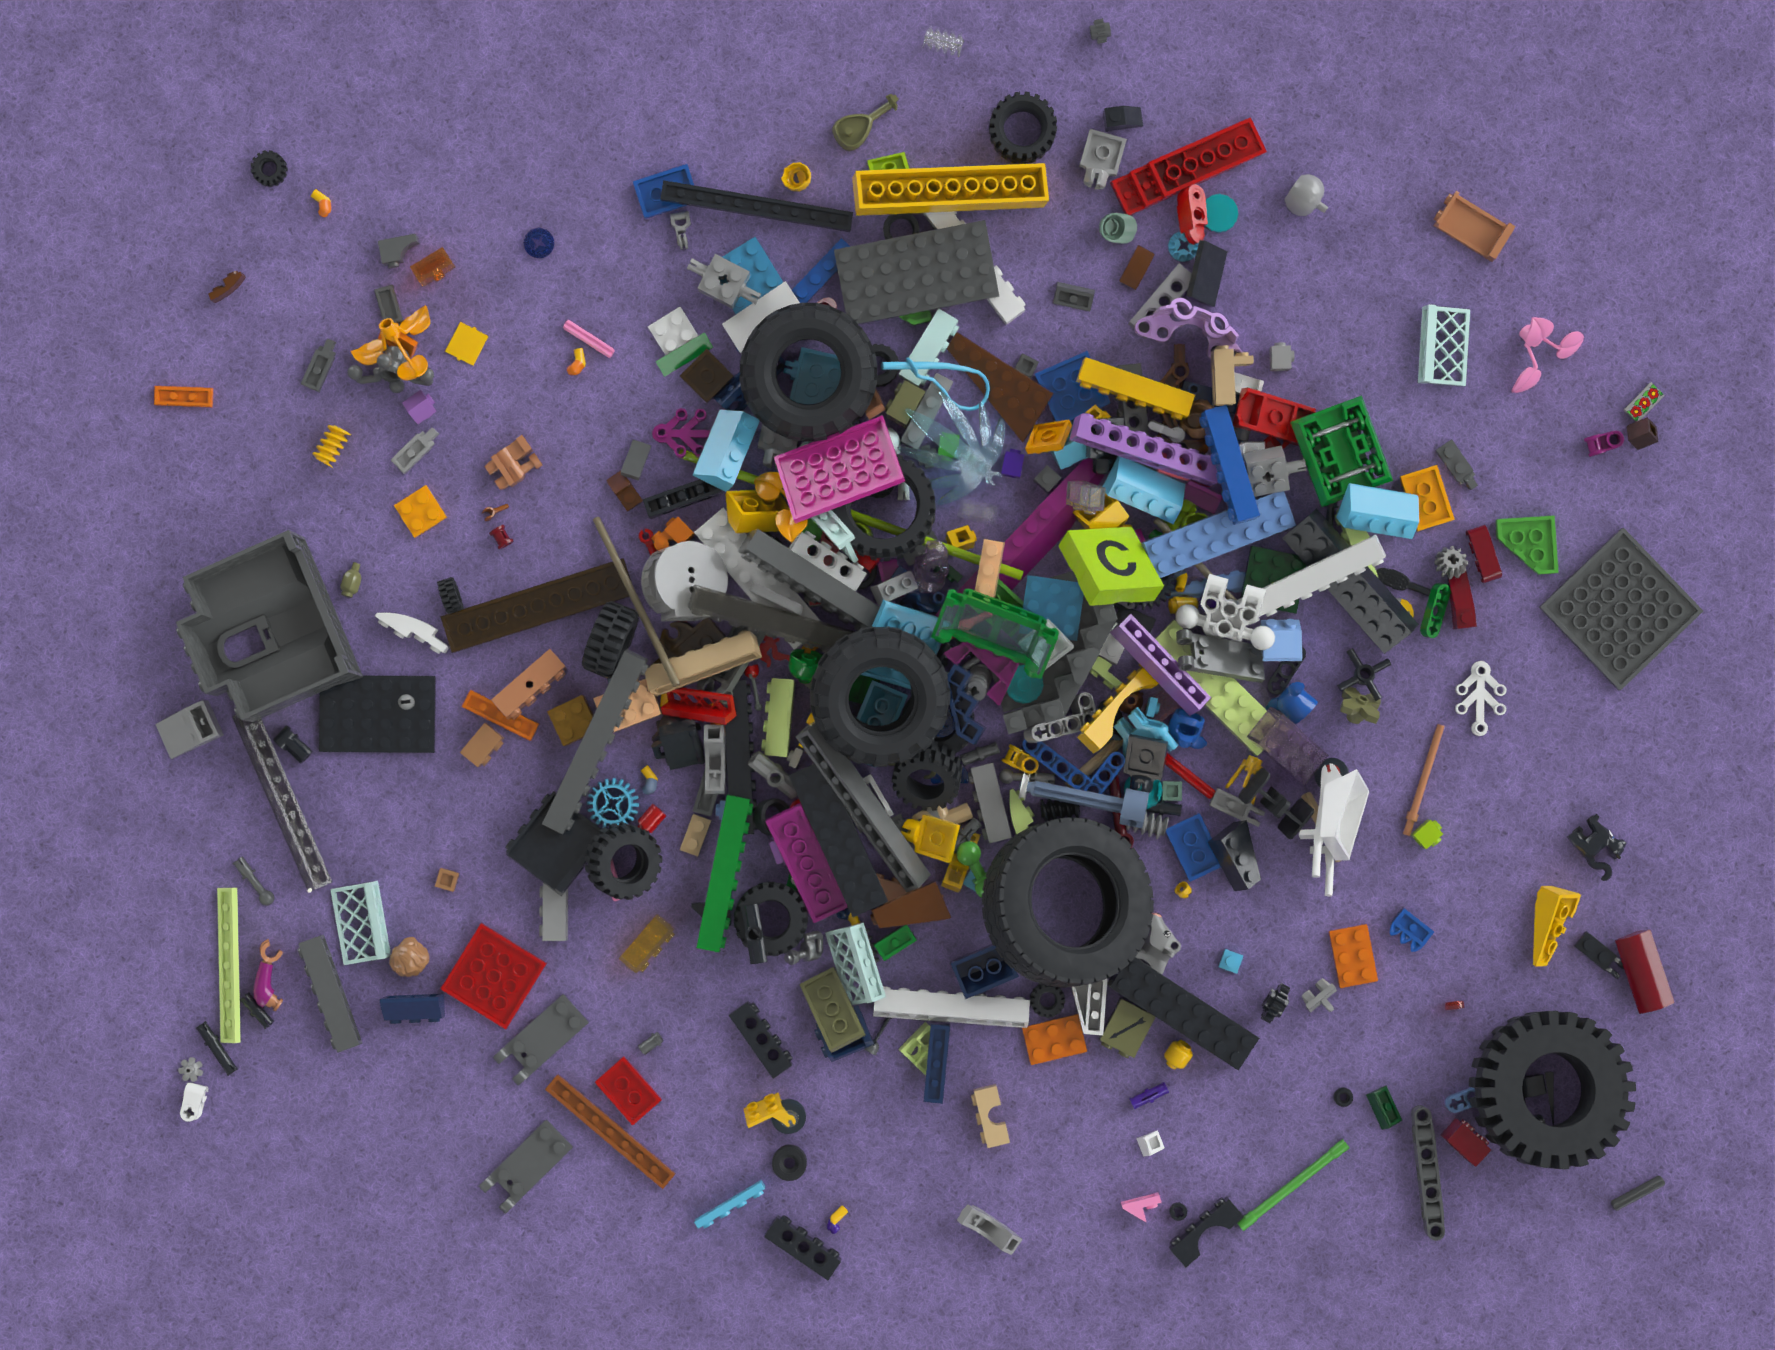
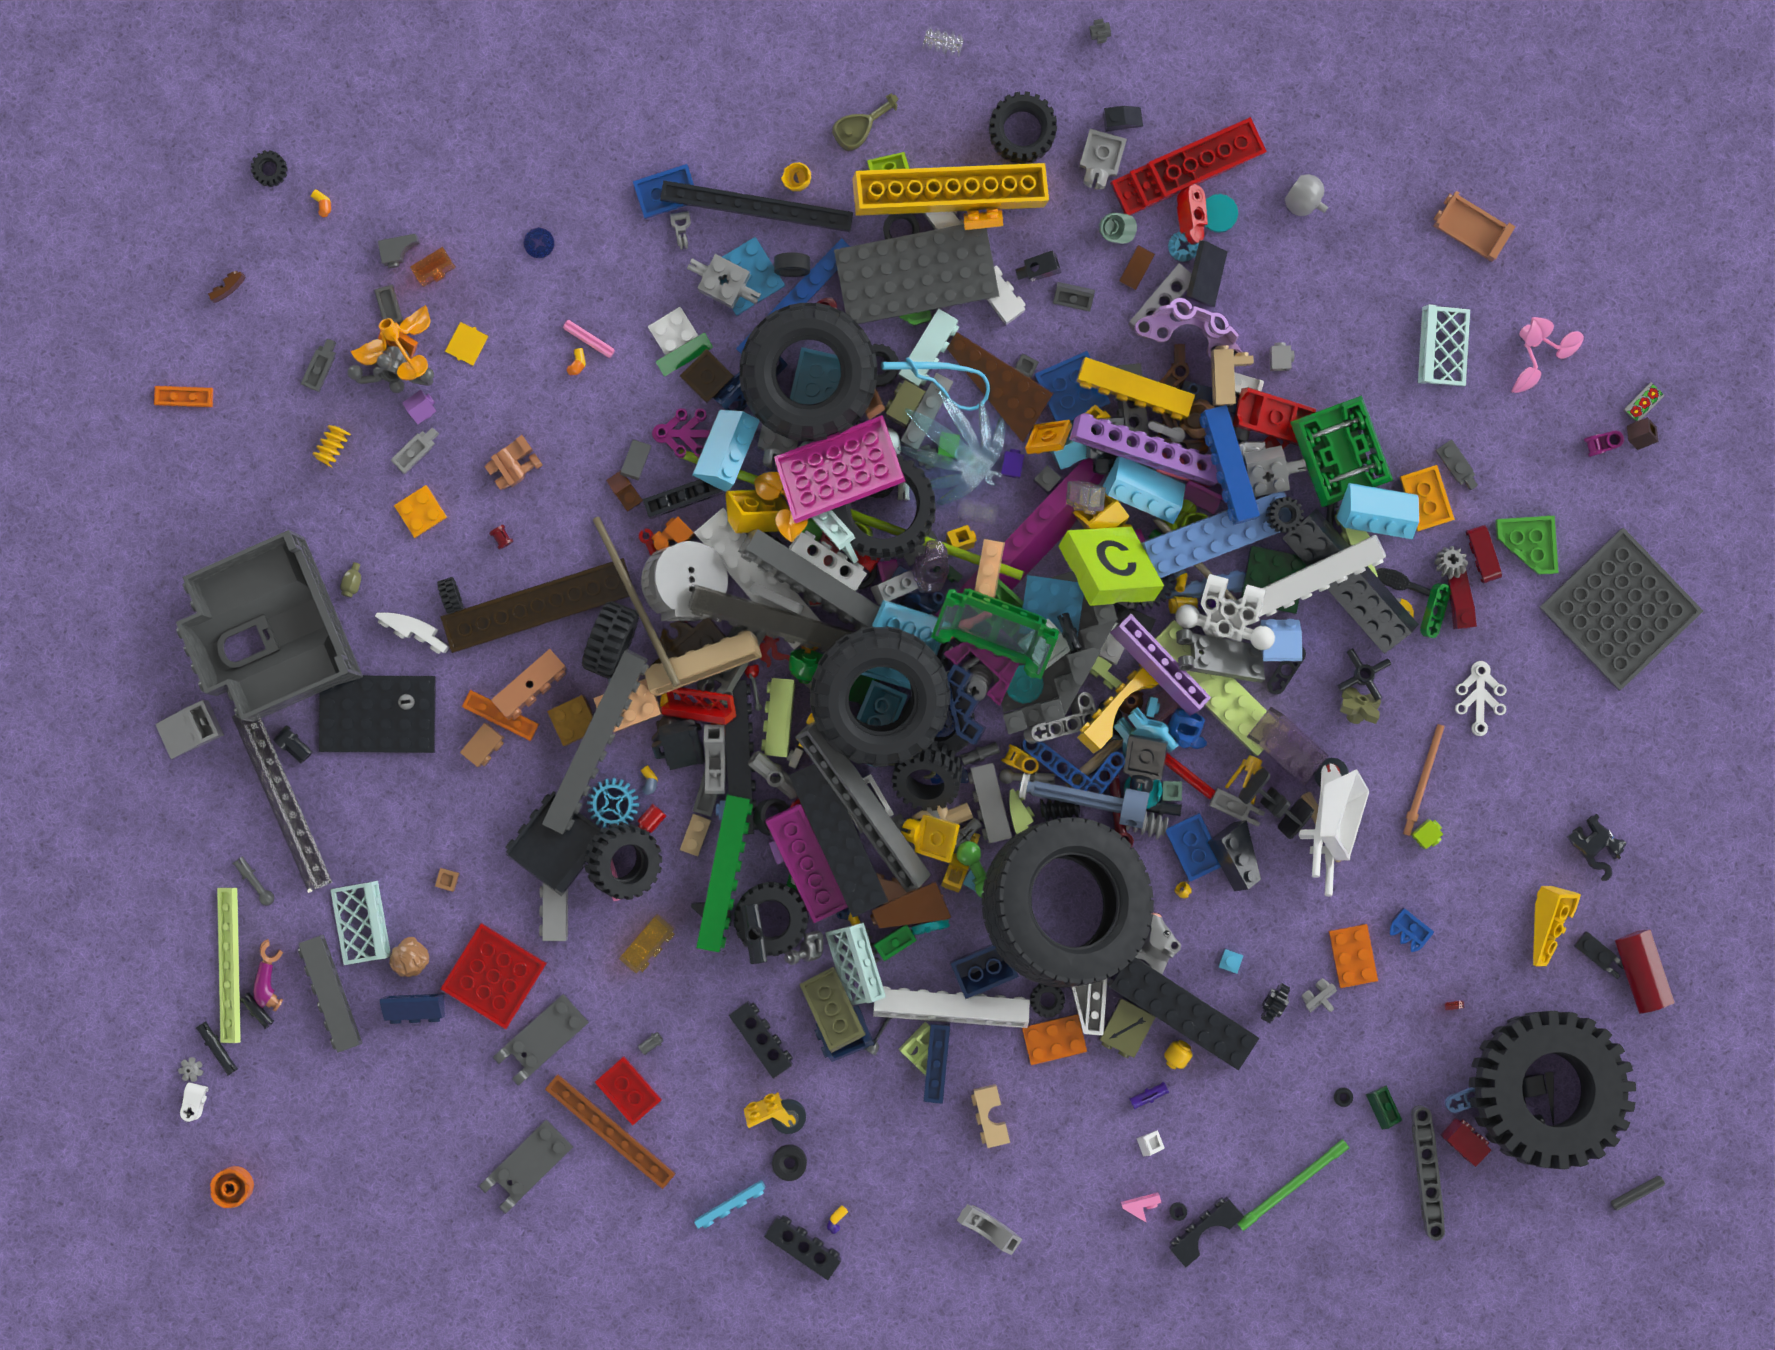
(221, 1184): none -> orange brick
(492, 511): dark orange hand -> none
(744, 322): white tile -> none
(792, 264): none -> black tyre
(793, 372): dark azure piece -> none
(931, 926): none -> teal tile
(976, 220): none -> light orange plate
(1047, 264): none -> black torso
(1069, 632): none -> black pin
(1293, 702): blue piece -> none
(1295, 510): none -> black tyre

